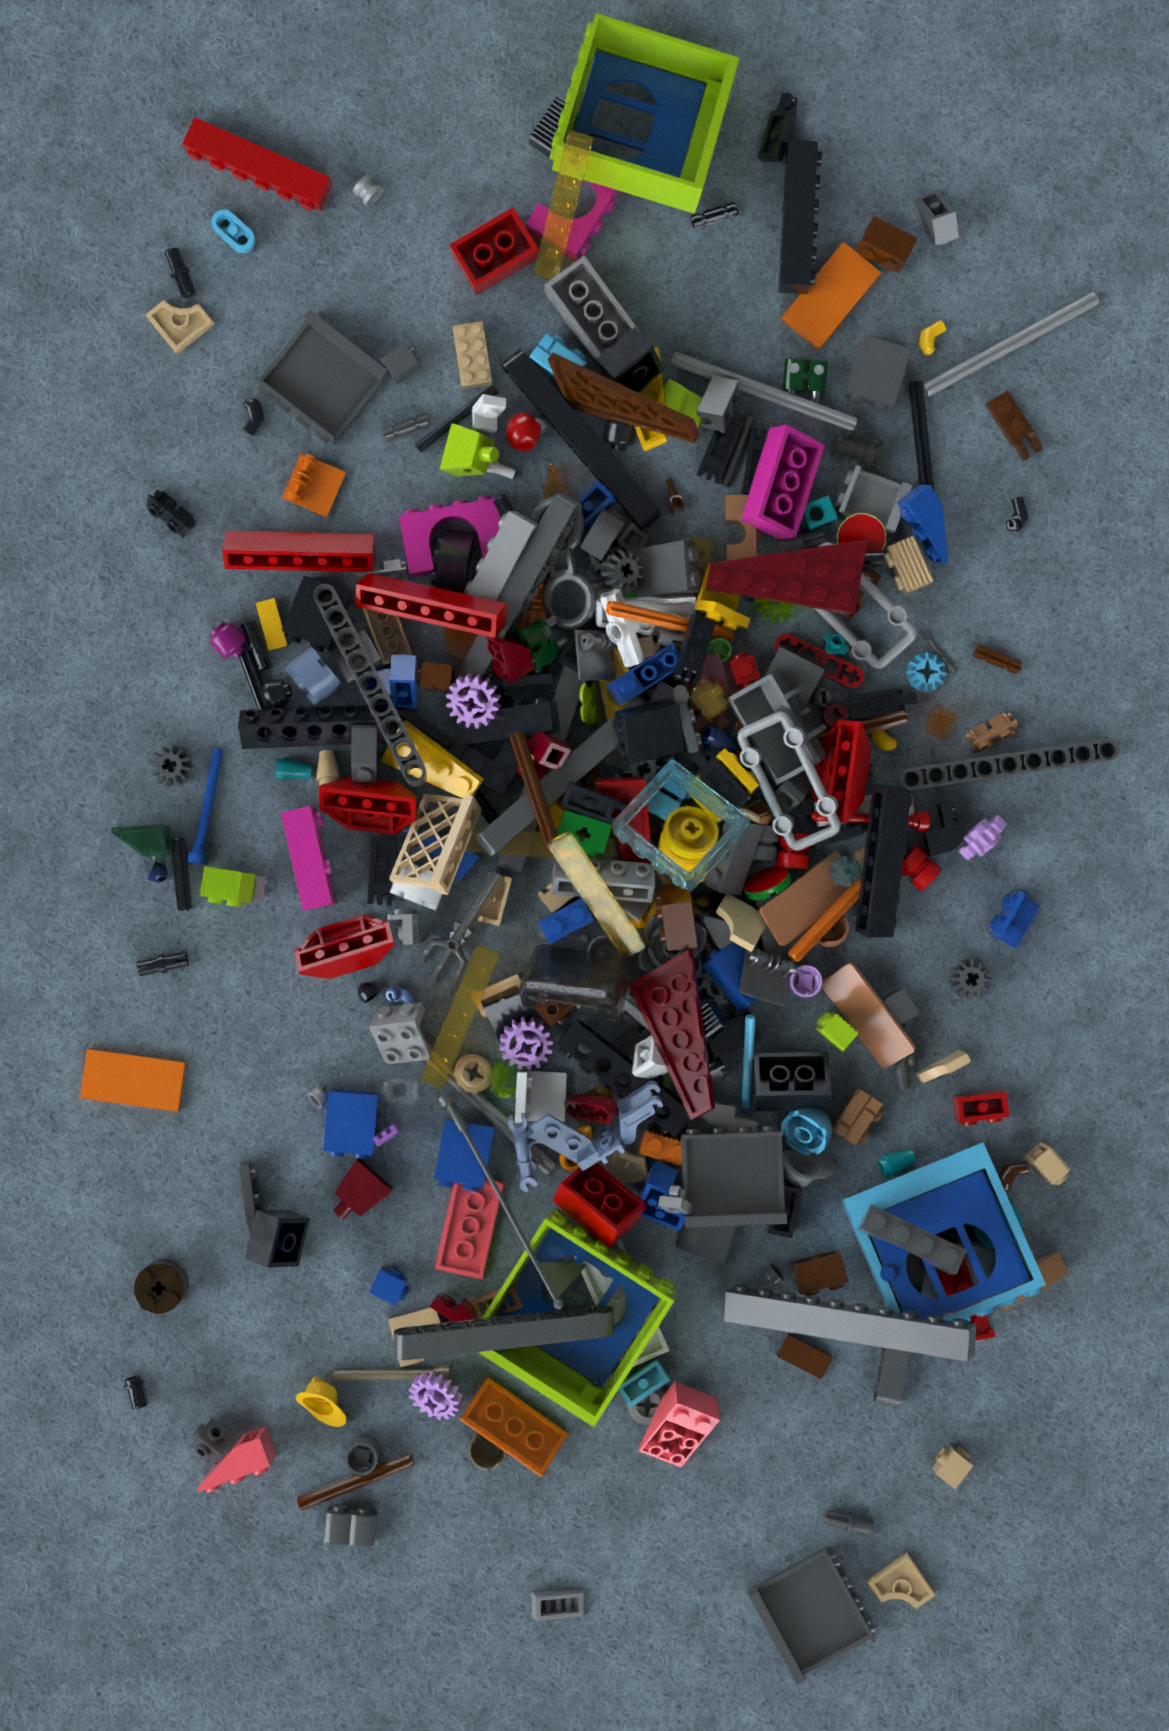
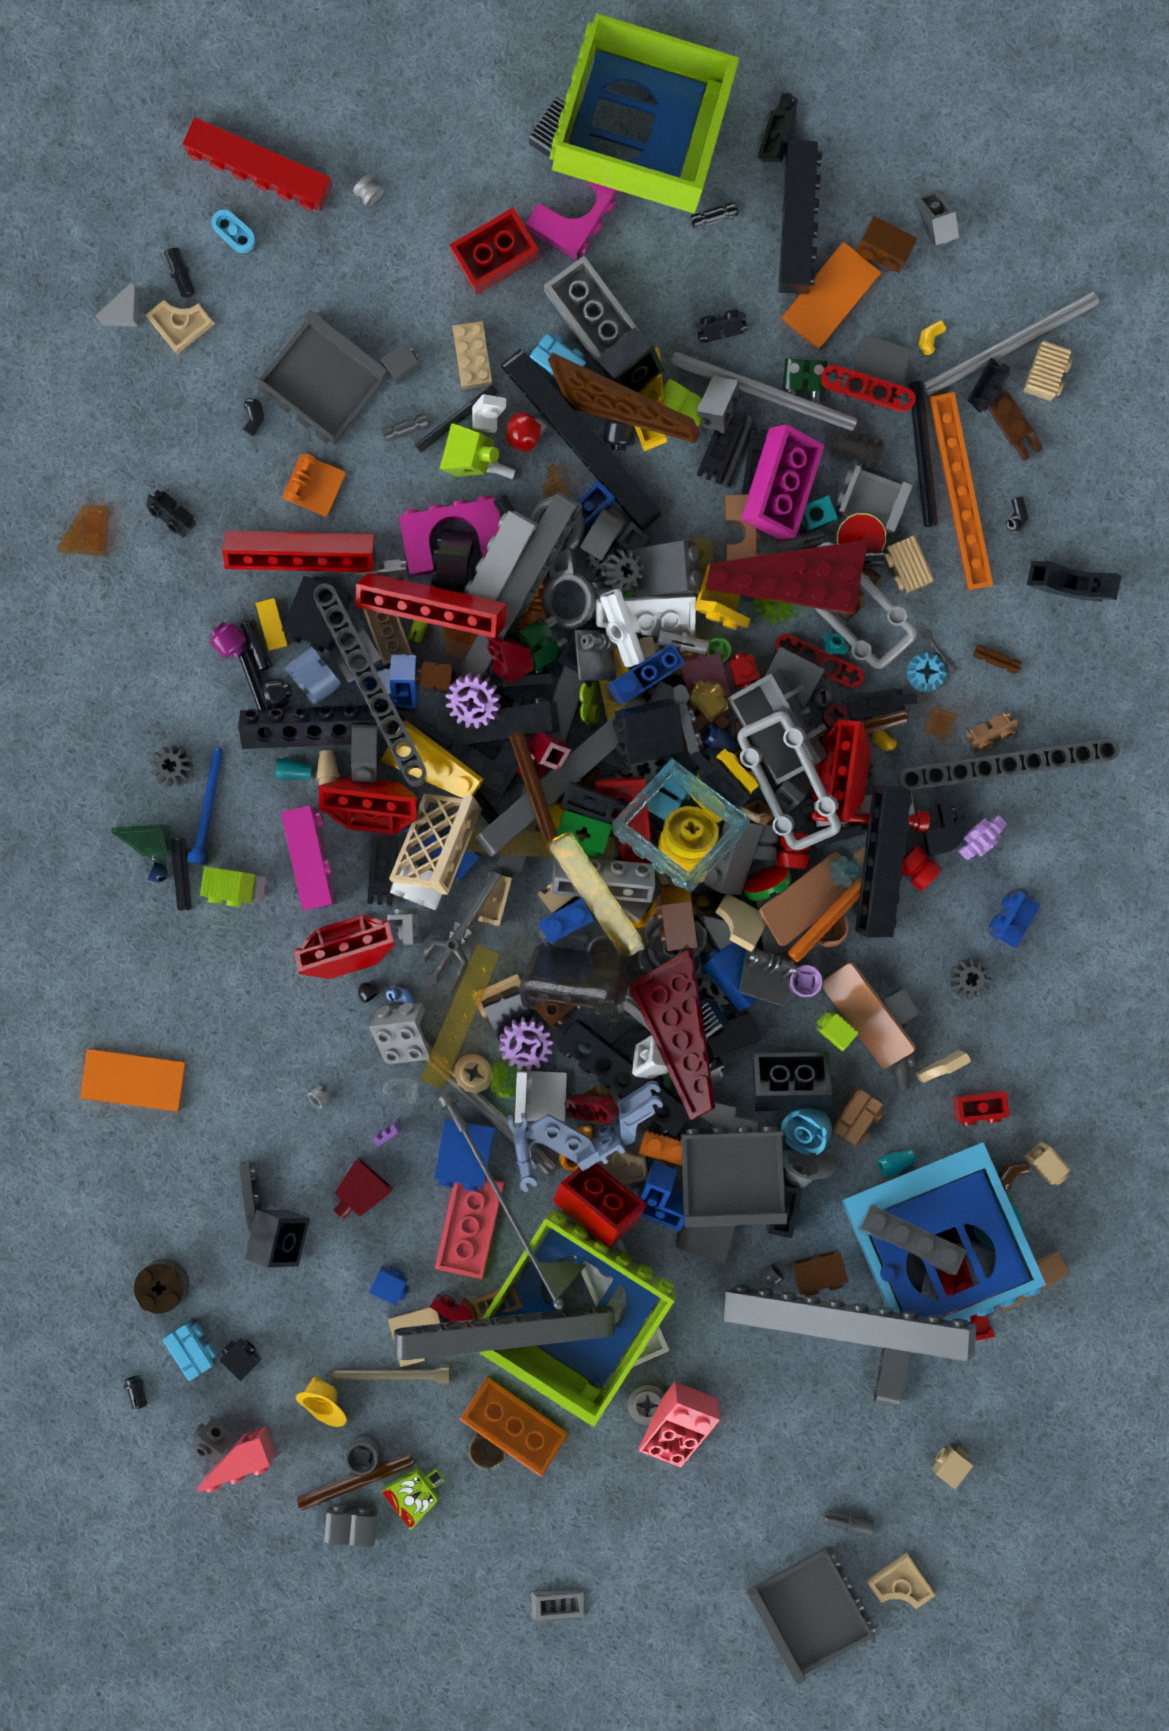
(87, 532): none -> clear orange wing
(122, 309): none -> light grey slope
(162, 963): black pin -> none
(190, 1349): none -> medium azure brick
(240, 1358): none -> black brick
(351, 1123): blue brick -> none
(413, 1494): none -> torso
(418, 631): none -> lime pin
(435, 1396): lavender gear -> none
(563, 204): clear yellow tile -> none
(643, 1382): medium azure slope -> none
(660, 619): orange axle -> none
(675, 500): reddish brown hand -> none
(676, 1201): light grey tile -> none
(694, 649): black hinge -> none
(730, 322): none -> black hinge
(748, 1061): medium azure bar -> none
(804, 1356): reddish brown tile -> none
(869, 384): none -> red beam
(926, 517): blue slope -> none
(961, 491): none -> orange plate
(984, 391): none -> black hinge
(1047, 371): none -> tan brick
(1073, 583): none -> black arch

